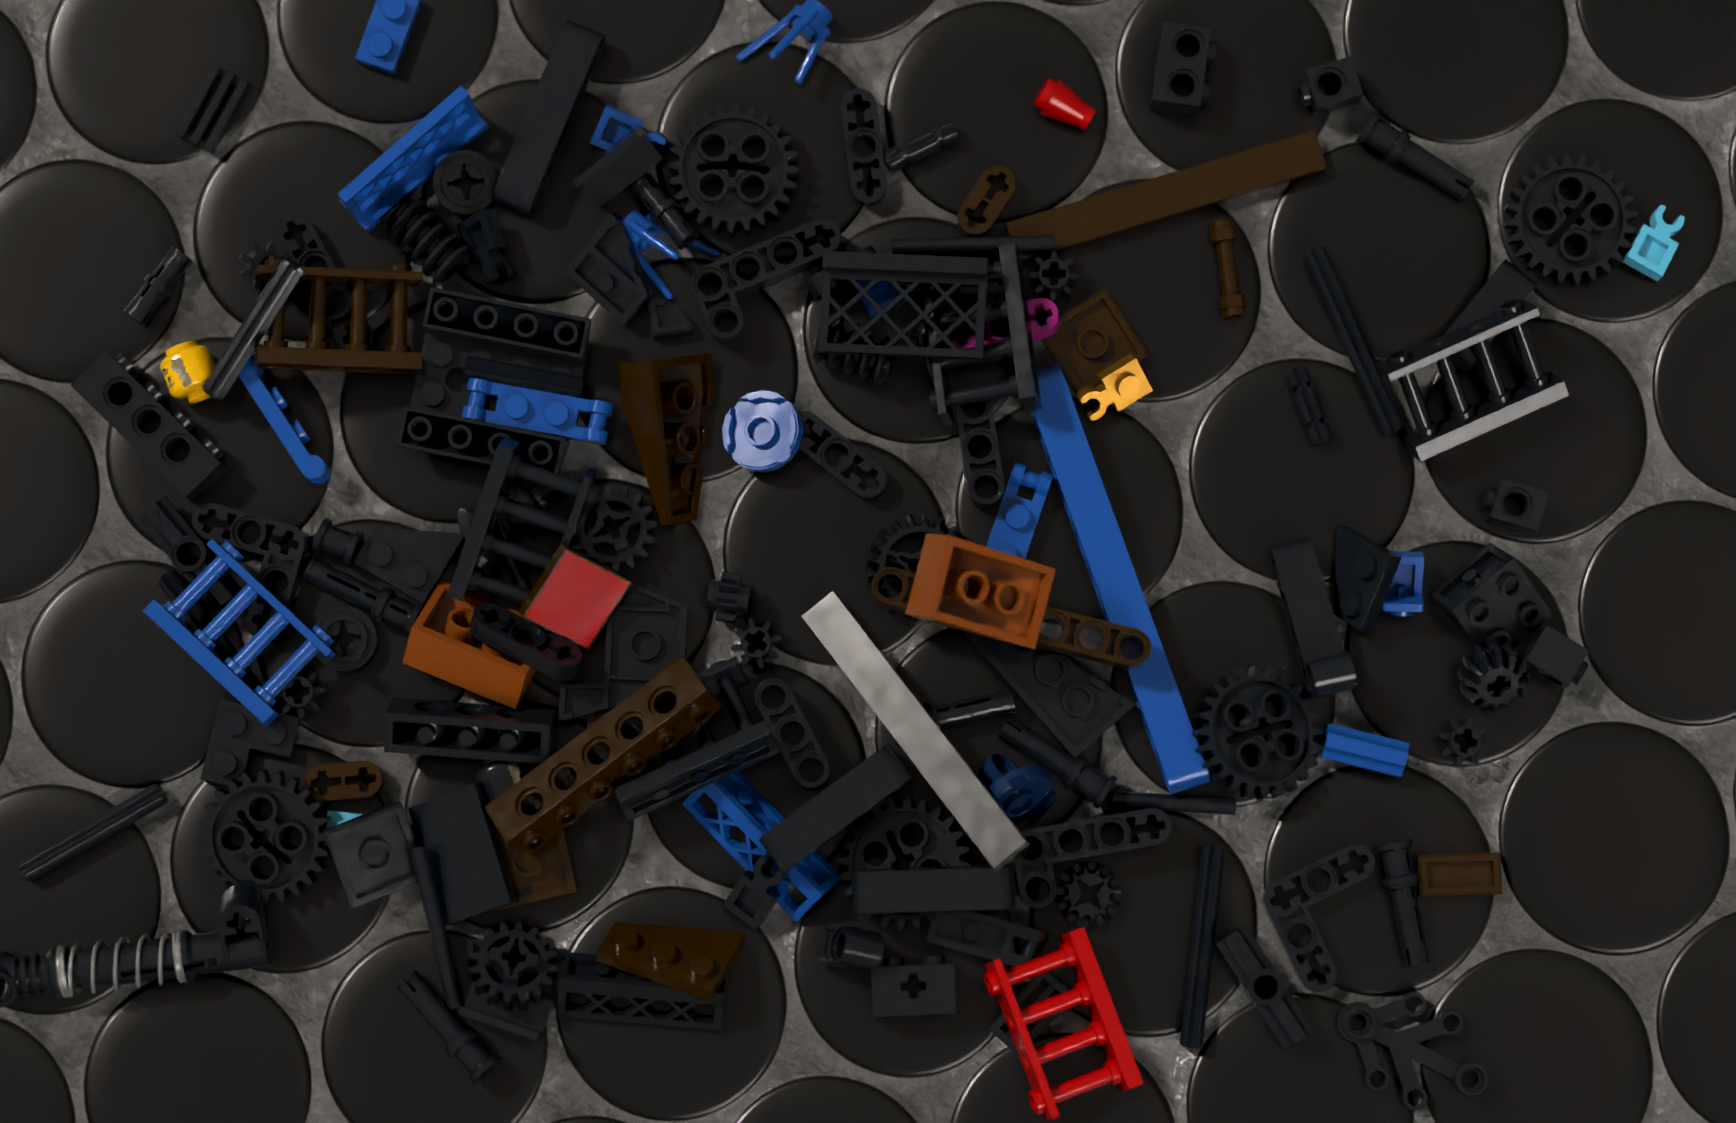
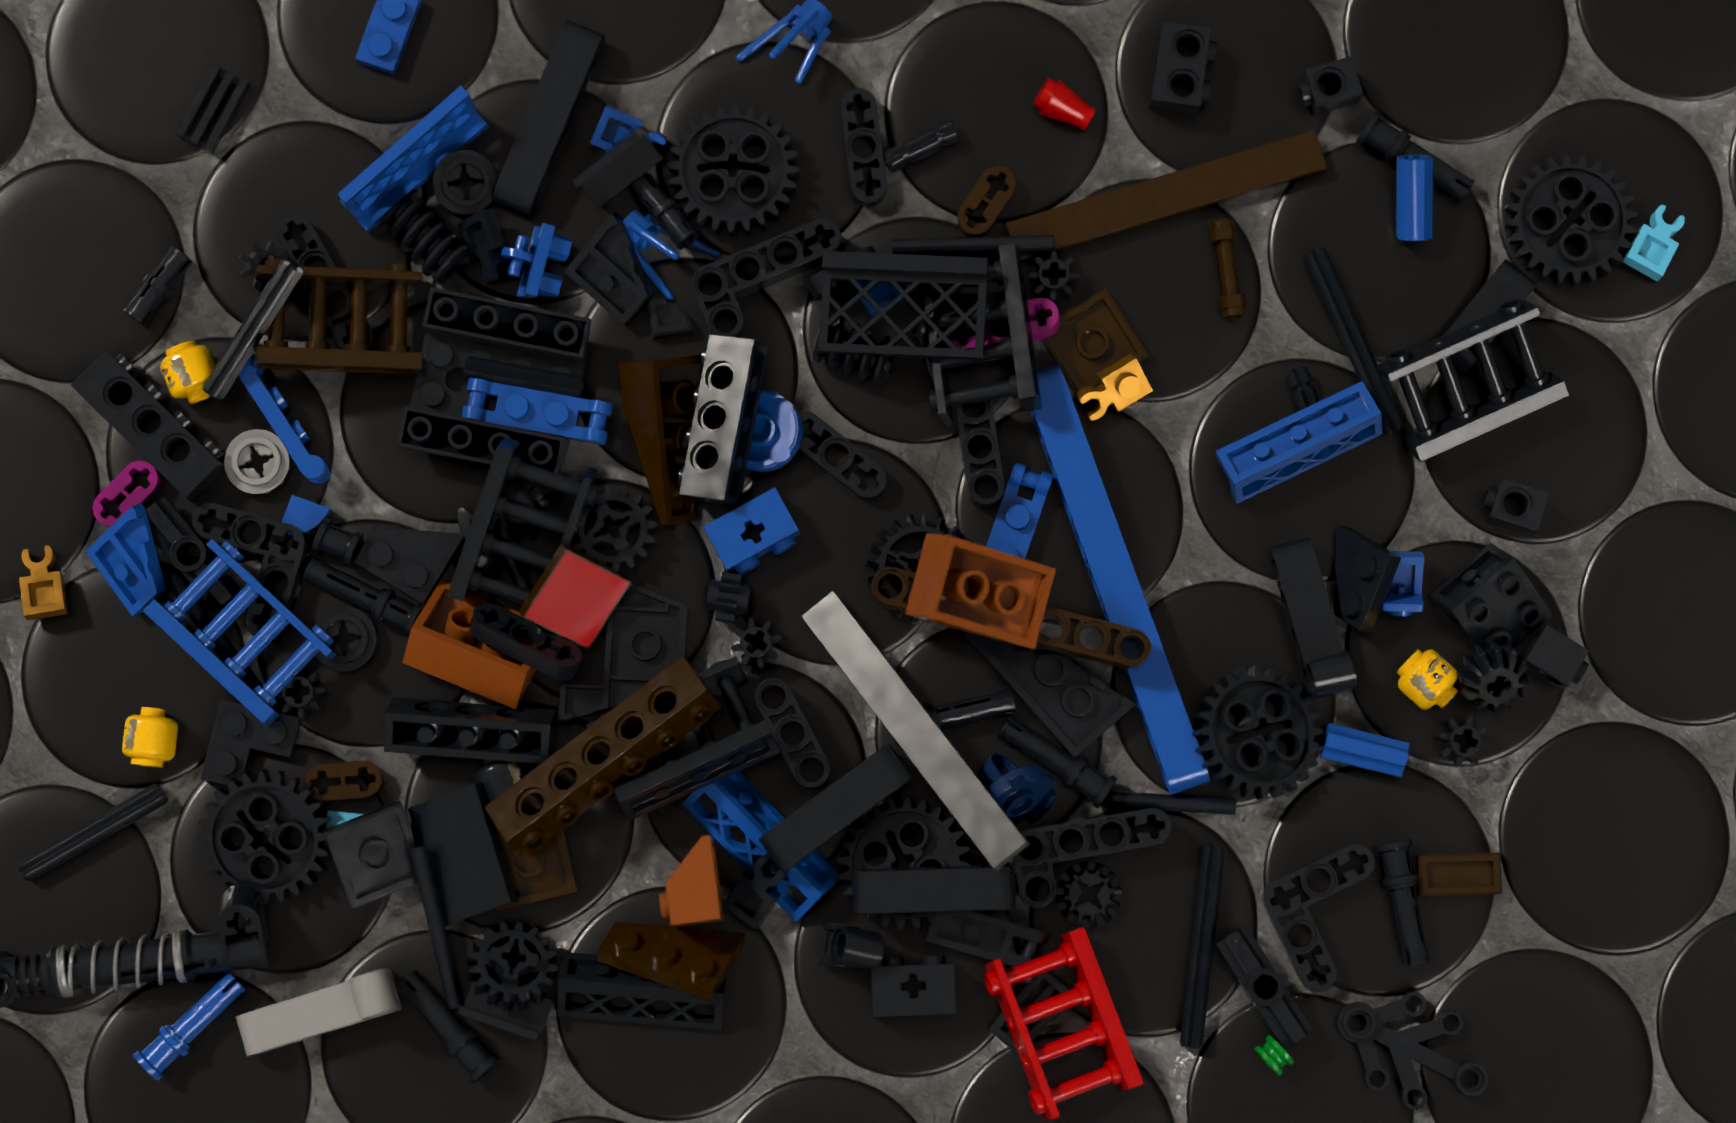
(43, 590): none -> pearl gold plate
(121, 485): none -> magenta beam
(129, 560): none -> blue wing
(150, 738): none -> yellow head
(175, 1039): none -> blue pin
(240, 452): none -> light grey gear
(305, 514): none -> blue tile
(319, 1012): none -> light grey beam
(543, 245): none -> blue hips
(694, 888): none -> dark orange slope
(733, 439): none -> brick
(762, 512): none -> blue brick
(1274, 1055): none -> green bush
(1300, 441): none -> blue fence
(1414, 197): none -> blue axle
(1427, 679): none -> yellow head

